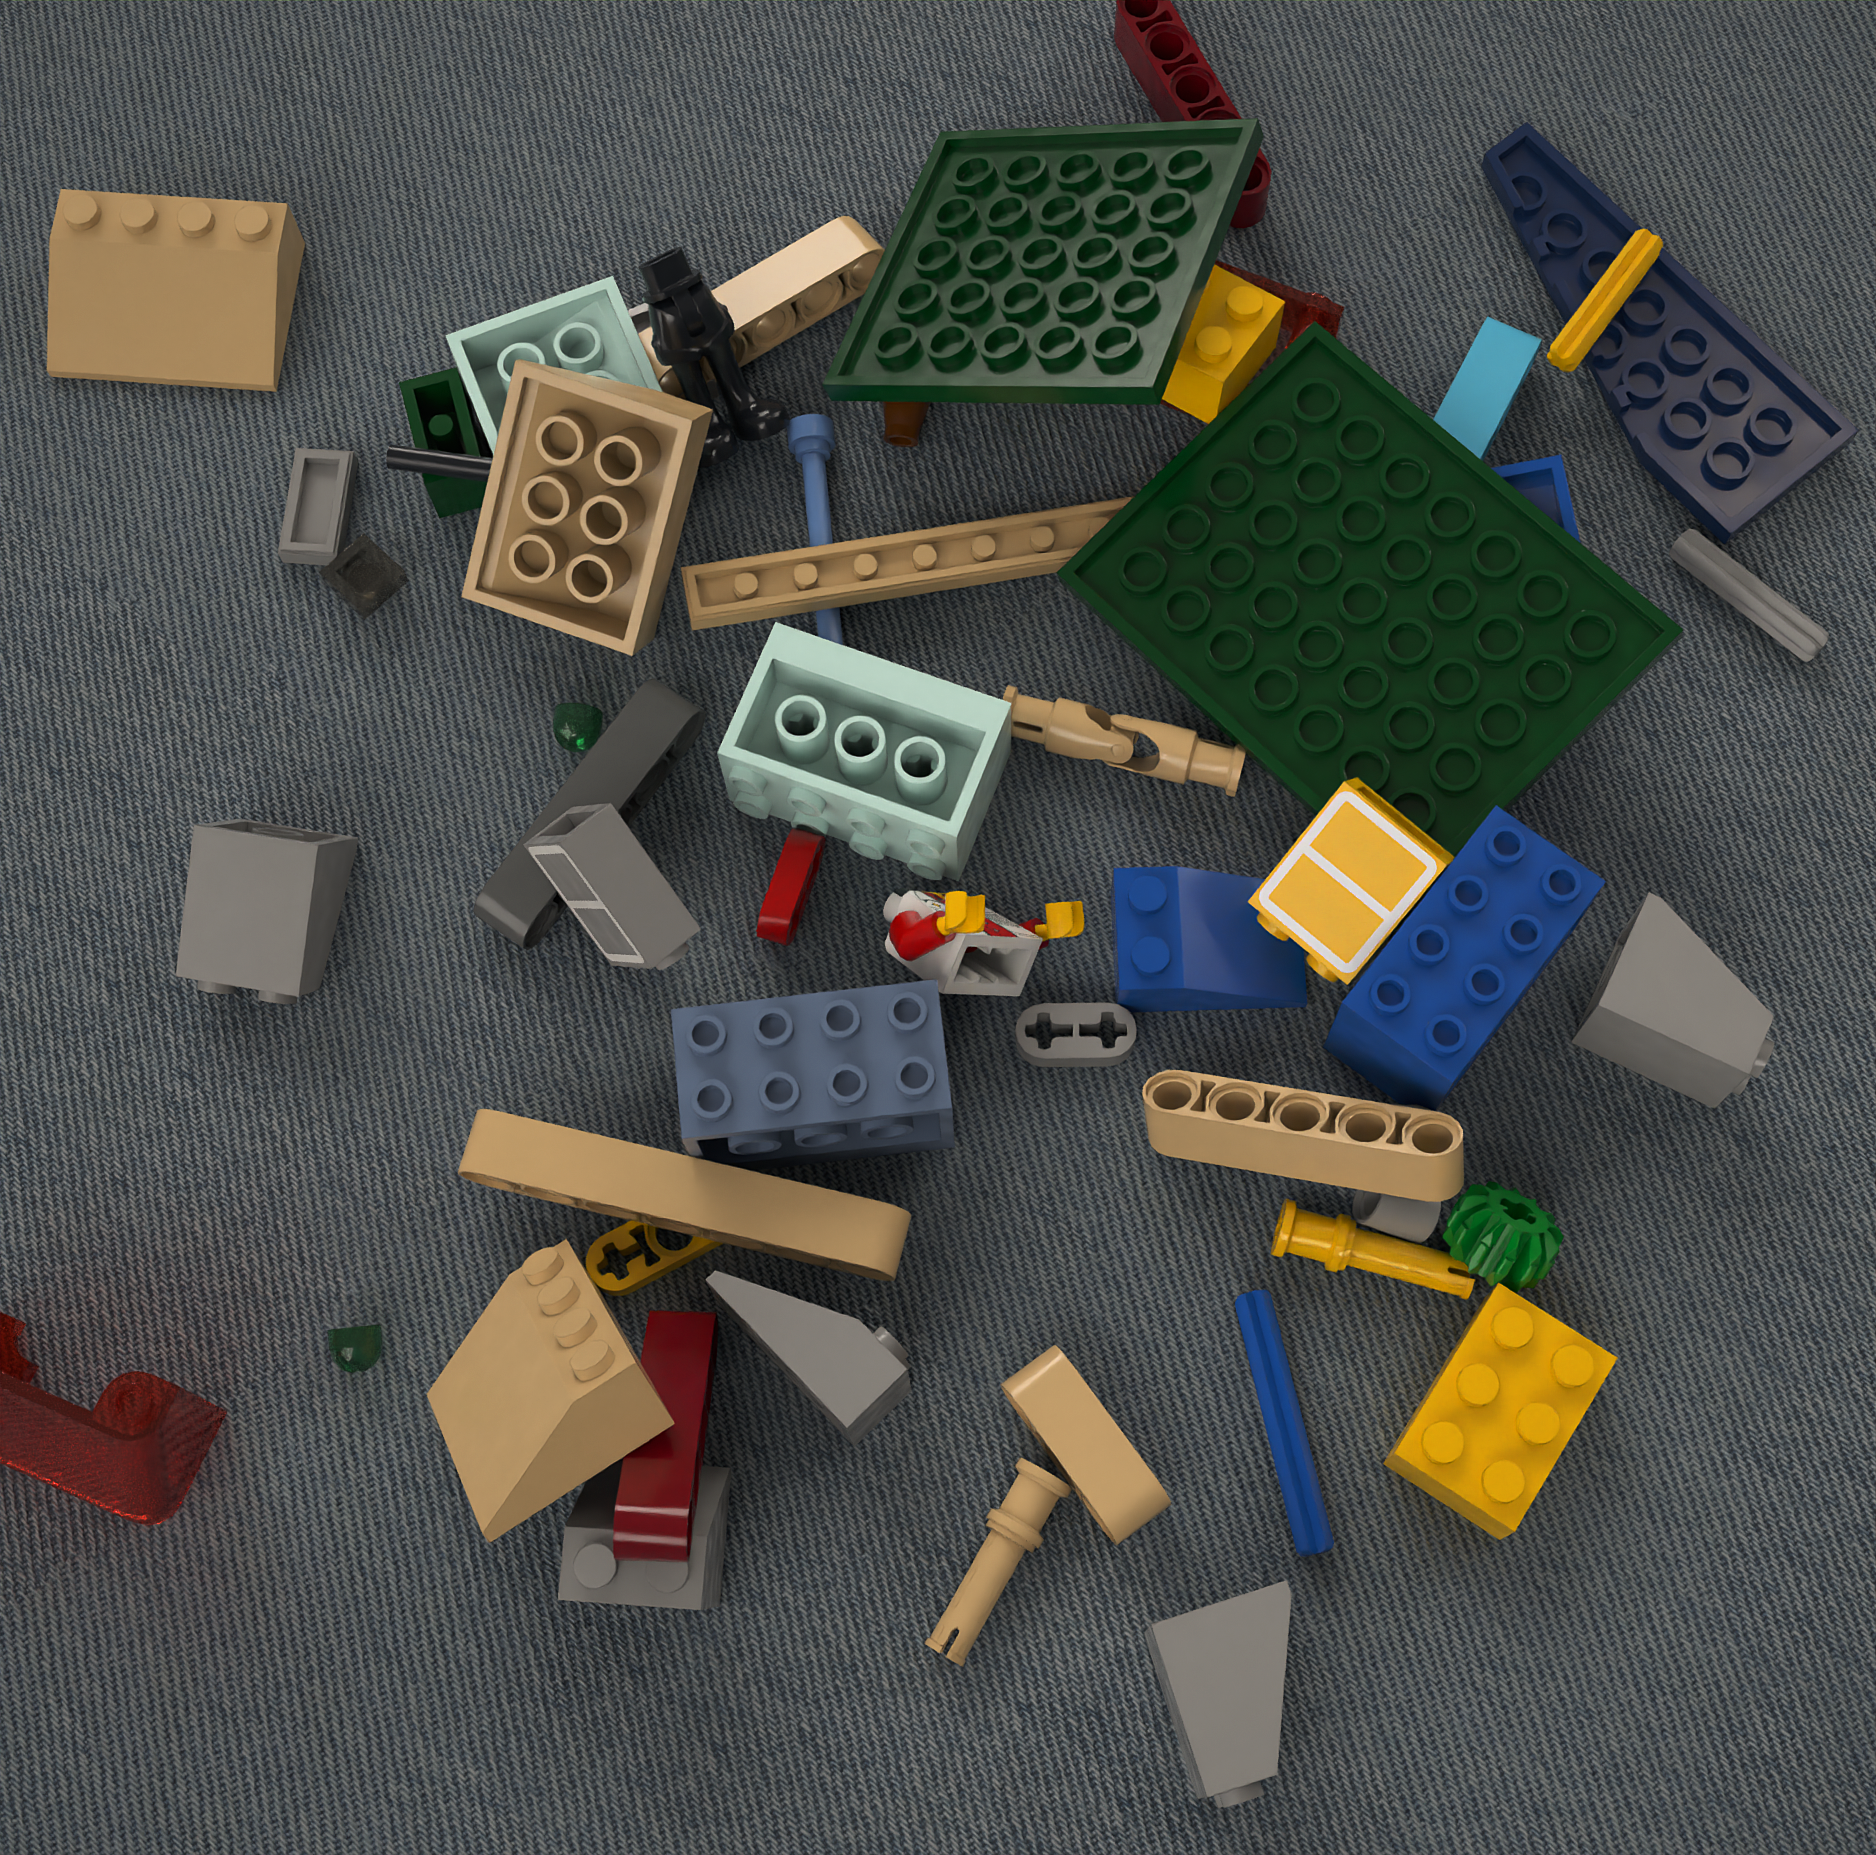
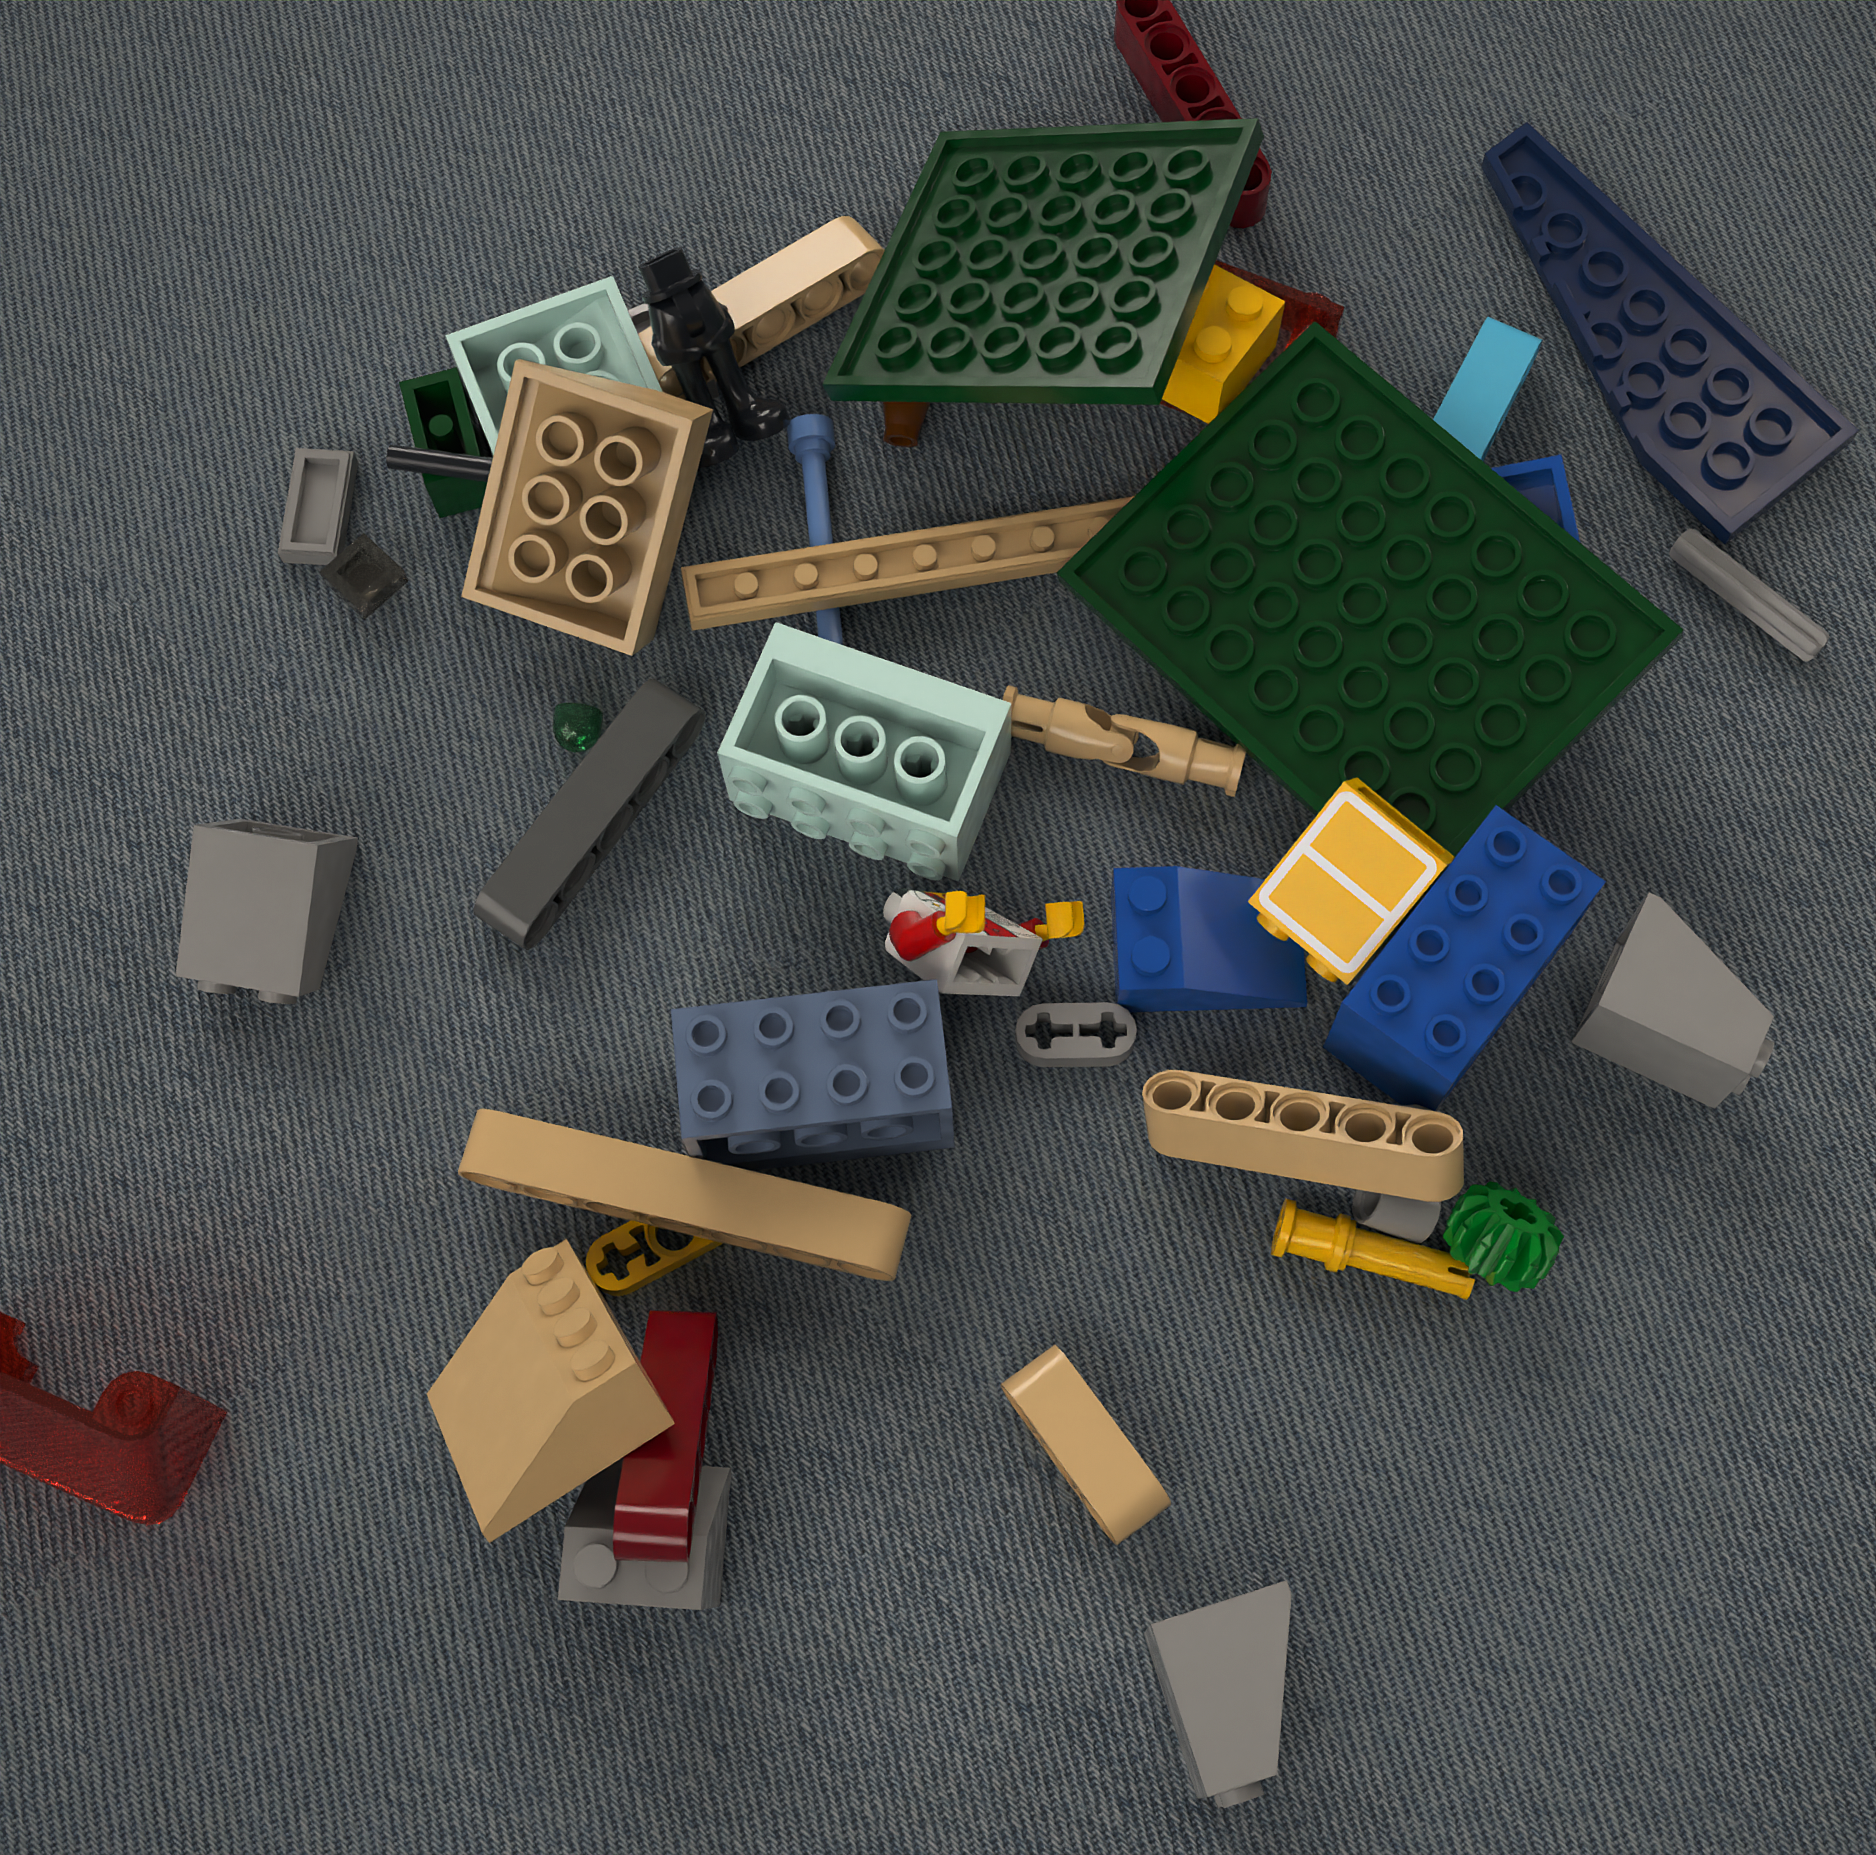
(171, 289): tan slope -> none
(355, 1347): clear green hinge -> none
(613, 887): light grey brick -> none
(790, 886): red beam -> none
(828, 1355): light grey slope -> none
(1013, 1531): tan pin -> none
(1284, 1423): blue axle -> none
(1500, 1412): yellow brick -> none
(1604, 300): yellow axle -> none

